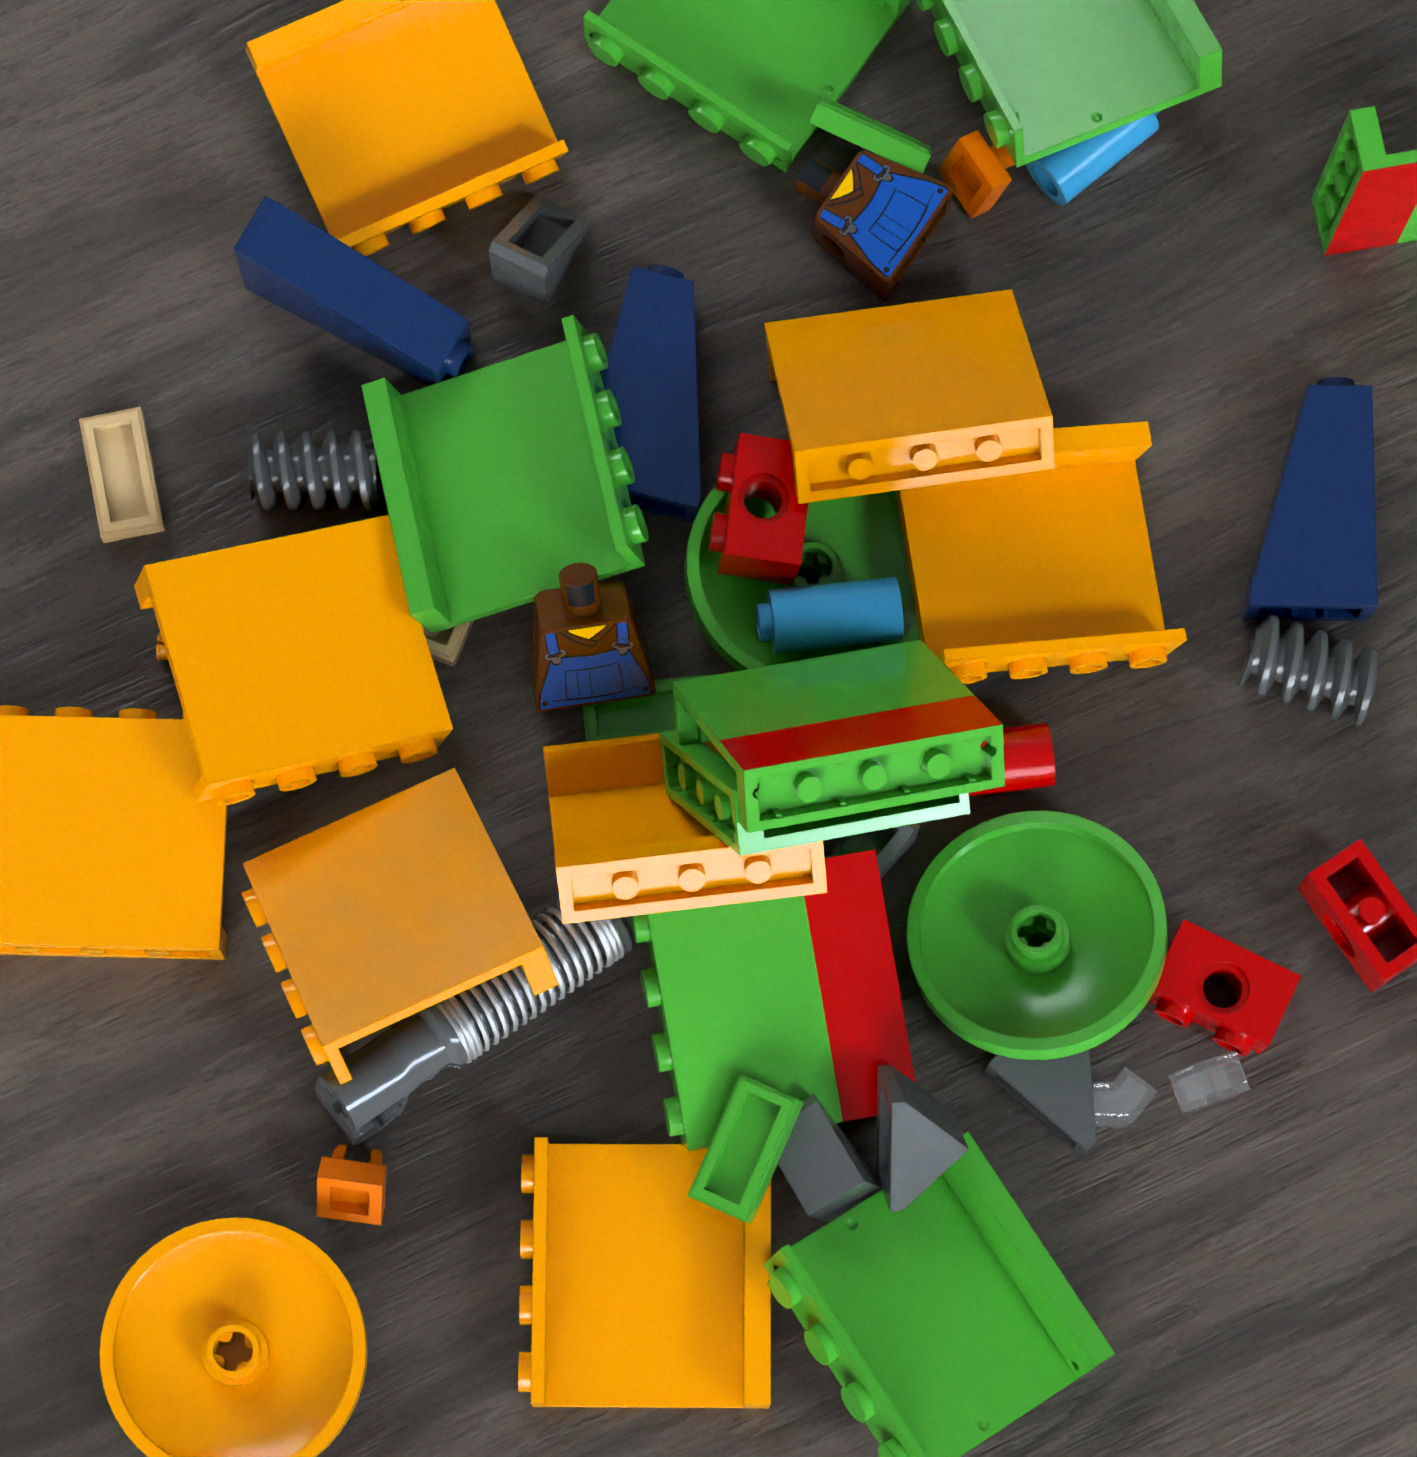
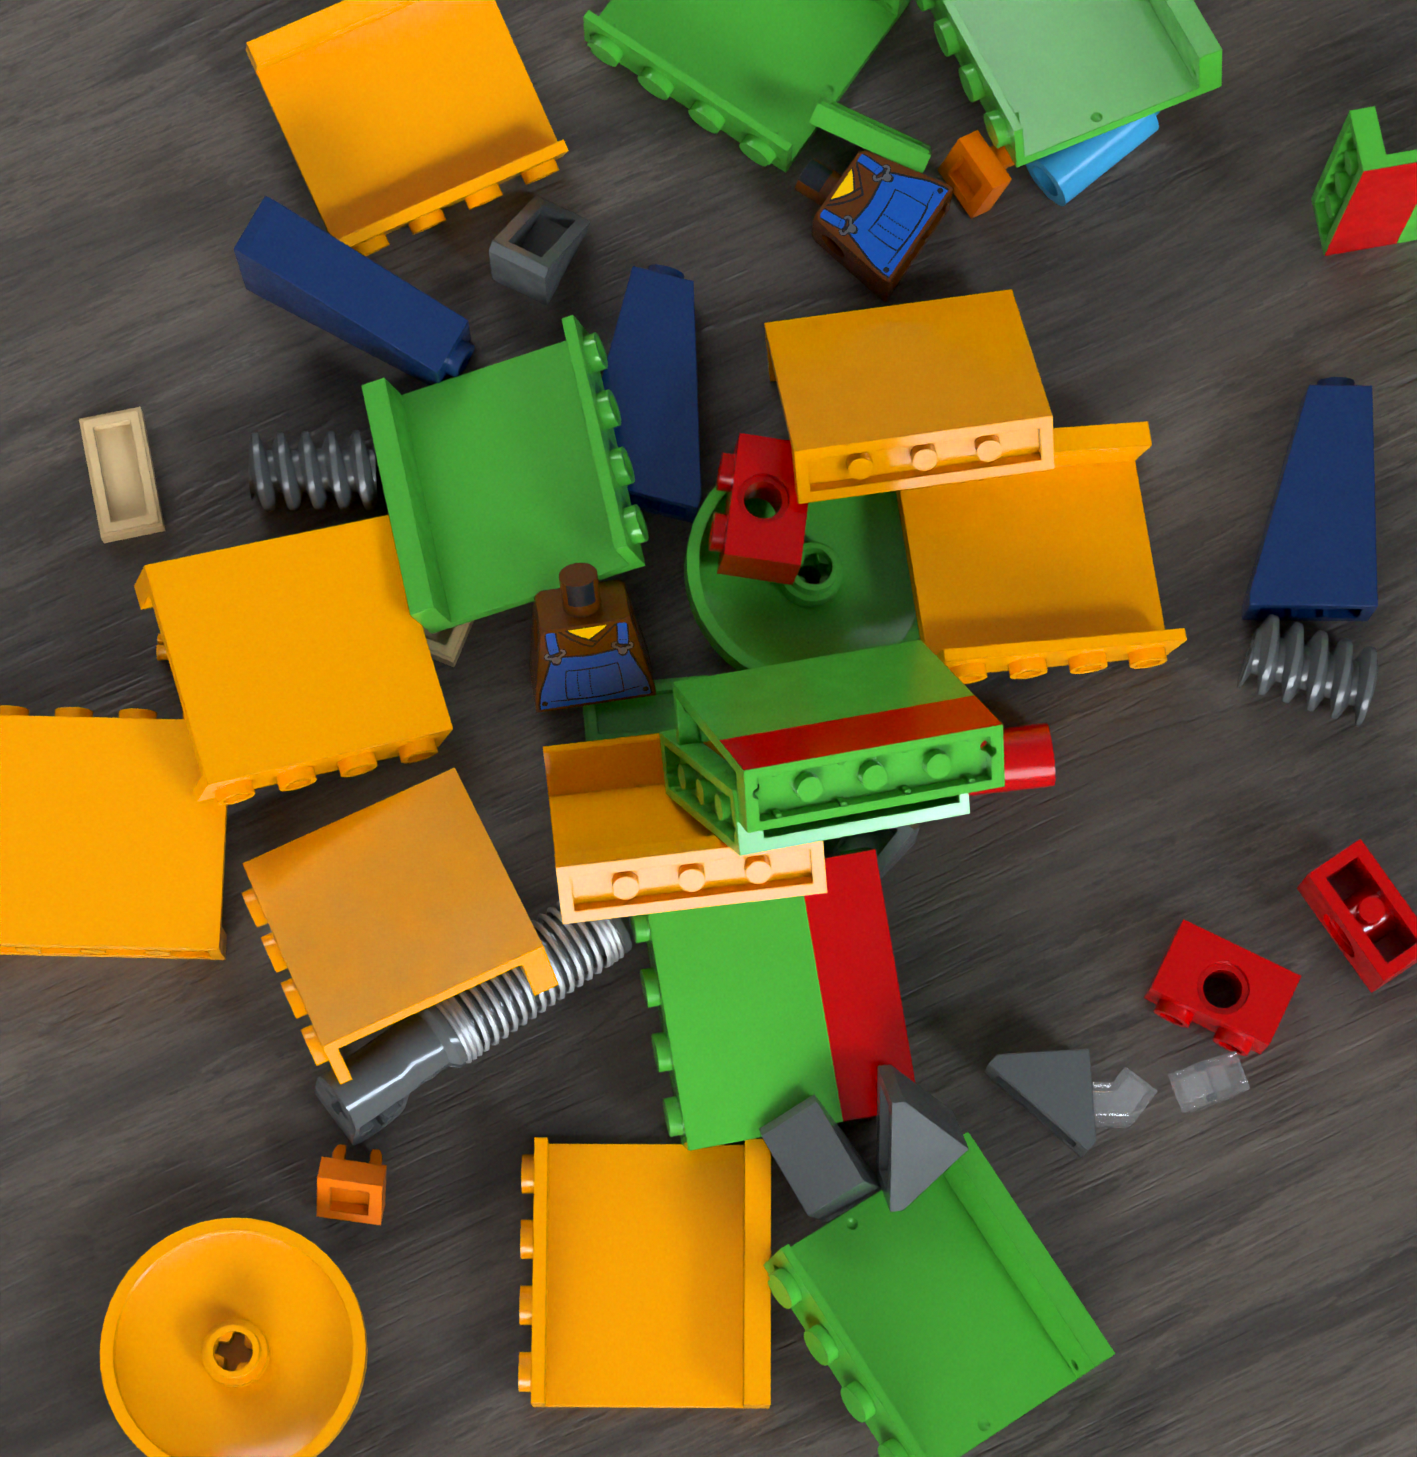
(745, 1148): bright green tile -> none
(831, 615): dark azure brick -> none
(1026, 884): bright green dish -> none

